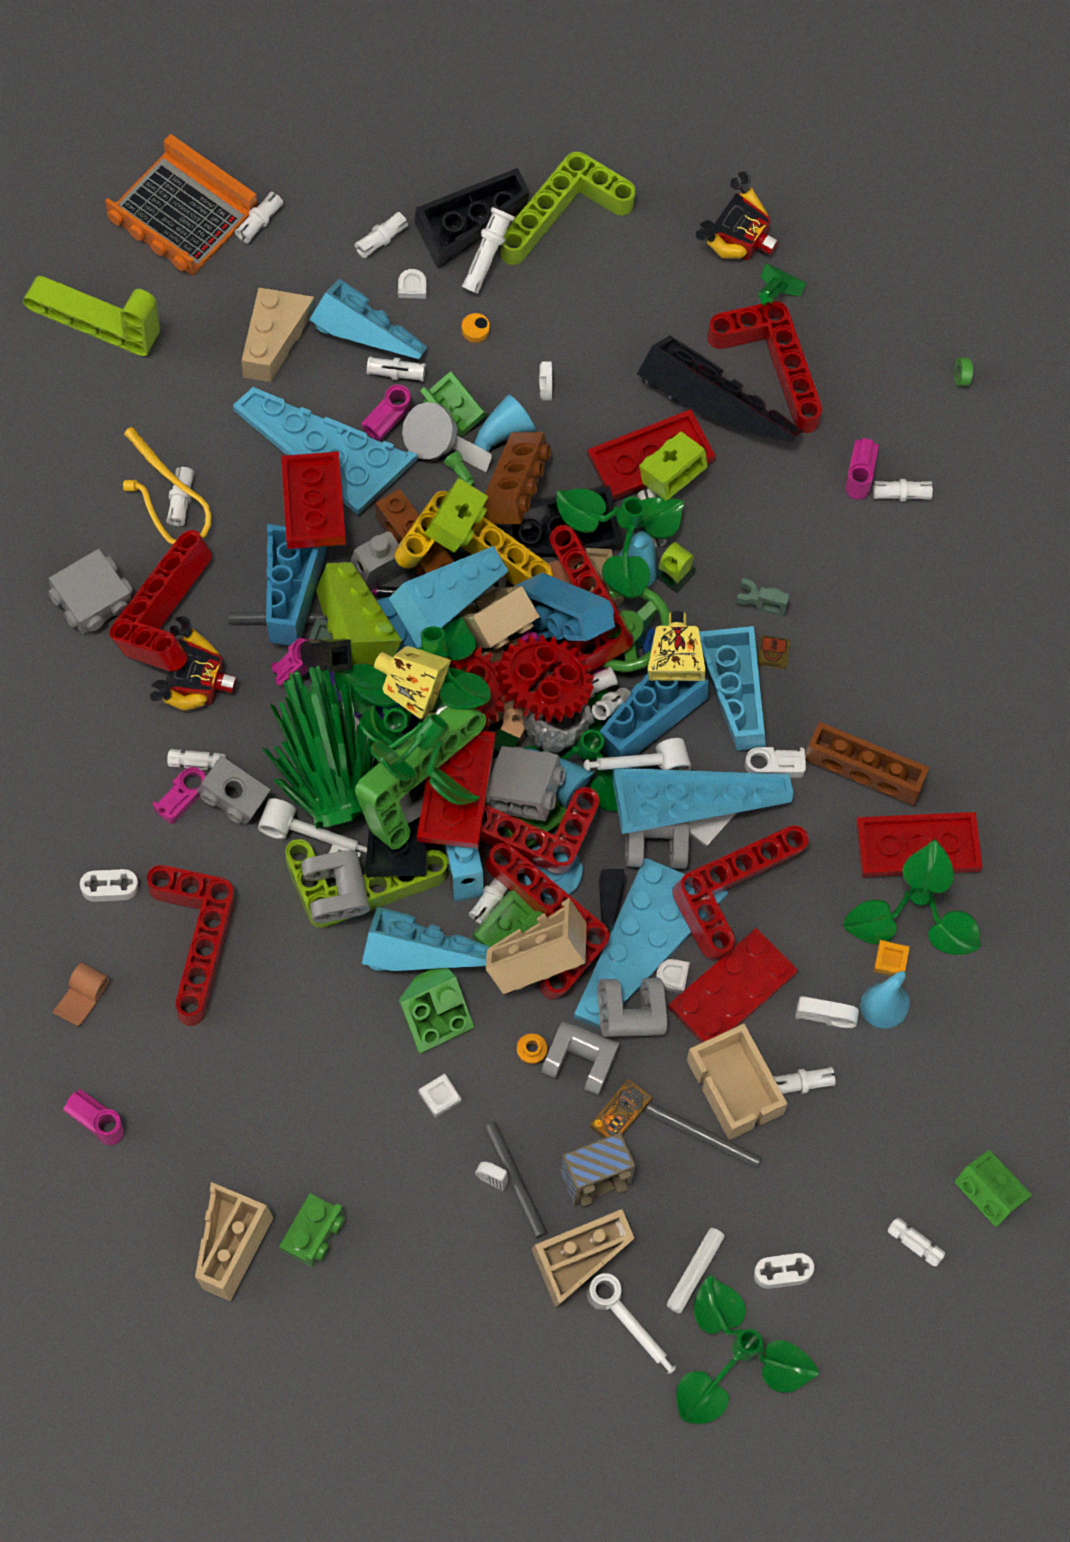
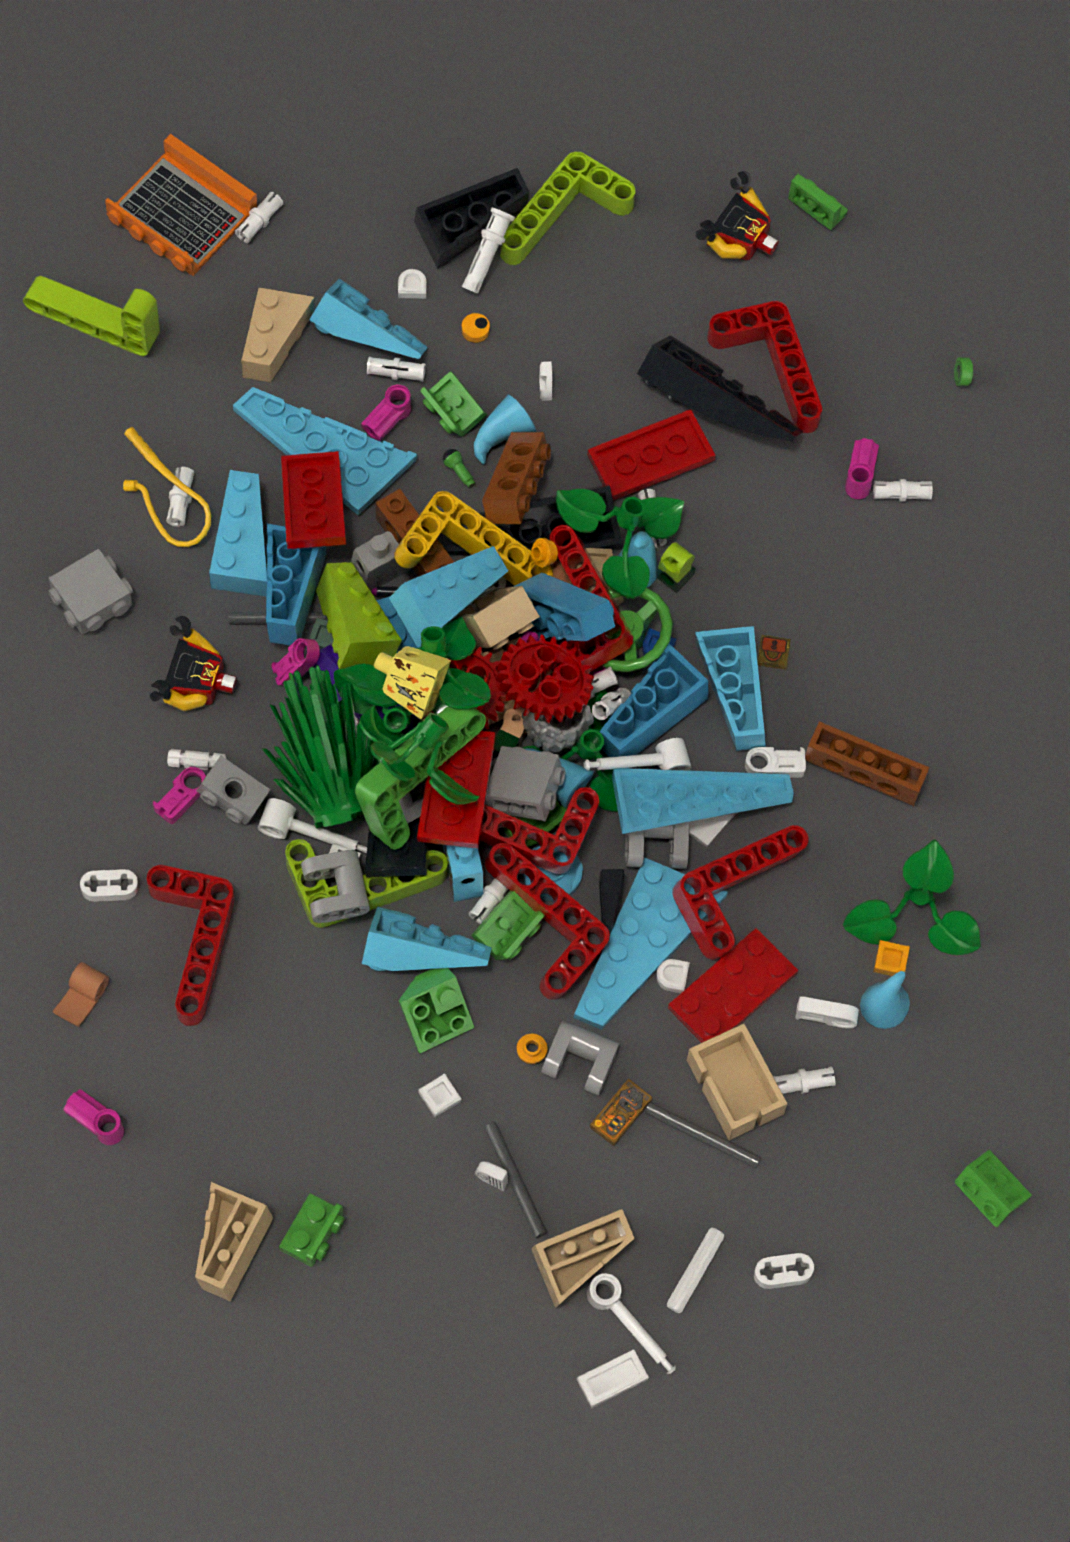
(139, 624): red beam -> none
(239, 546): none -> medium azure wedge
(327, 654): black leg -> none
(381, 235): white pin -> none
(429, 430): light grey tile -> none
(459, 501): lime brick -> none
(472, 454): white sticker -> none
(539, 952): tan wedge -> none
(544, 552): none -> light orange plate
(597, 1170): dark tan container -> none
(612, 1378): none -> white tile
(647, 1021): light grey connector -> none
(673, 466): lime brick -> none
(676, 652): light yellow torso -> none
(766, 599): sand green plate -> none
(778, 283): green piece -> none
(785, 1365): green plant -> none
(816, 202): none -> bright green bracket
(891, 840): red plate -> none
(916, 1242): white axle -> none

